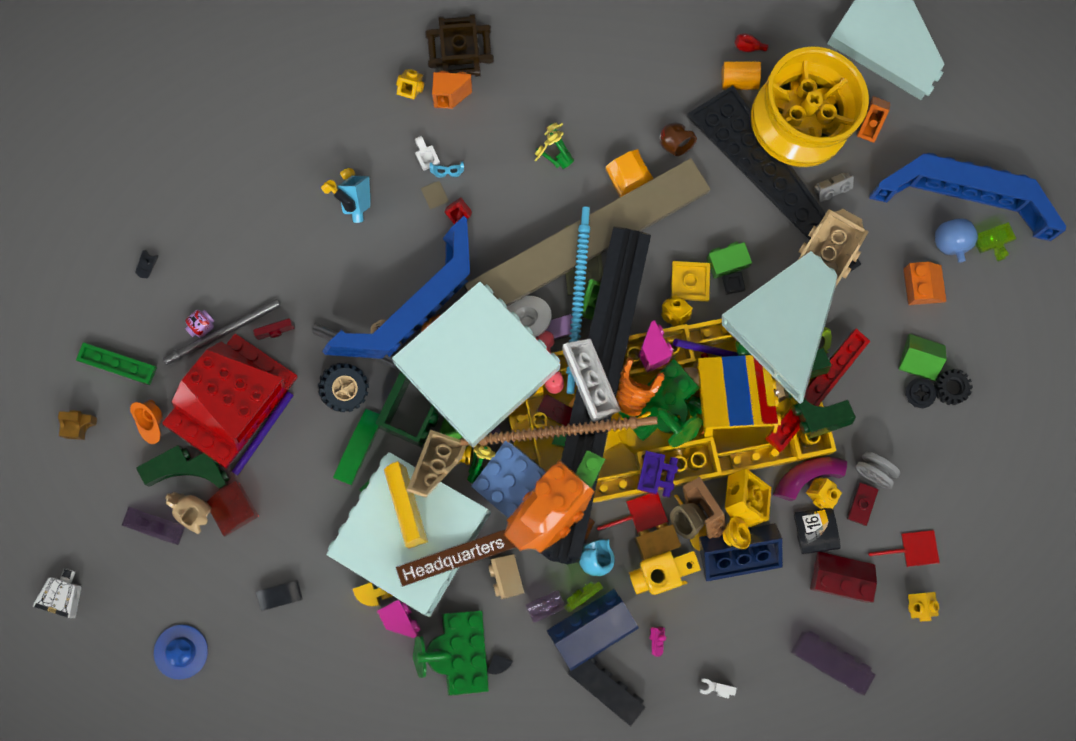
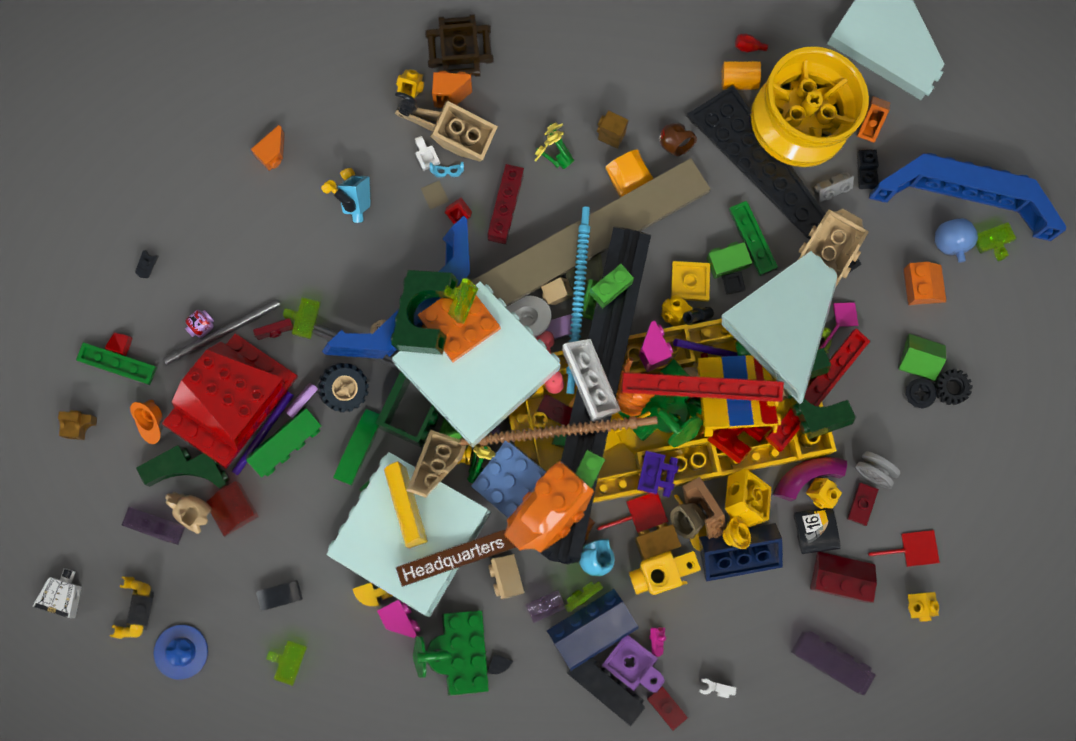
(119, 344): none -> red slope
(139, 609): none -> torso
(270, 148): none -> orange slope
(283, 442): none -> green brick
(288, 662): none -> clear neon green plate
(300, 401): none -> lavender tile
(304, 318): none -> clear neon green plate
(417, 288): none -> dark green arch
(454, 127): none -> tan slope
(460, 337): none -> orange plate
(463, 299): none -> clear neon green plate
(505, 204): none -> dark red brick
(557, 291): none -> tan brick
(611, 286): none -> bright green brick
(612, 129): none -> pearl gold brick
(641, 672): none -> medium lavender plate
(667, 708): none -> dark red plate
(698, 315): none -> black pin
(702, 387): none -> red plate
(728, 443): none -> red plate
(753, 238): none -> green plate
(845, 316): none -> dark pink piece
(867, 169): none -> black slope

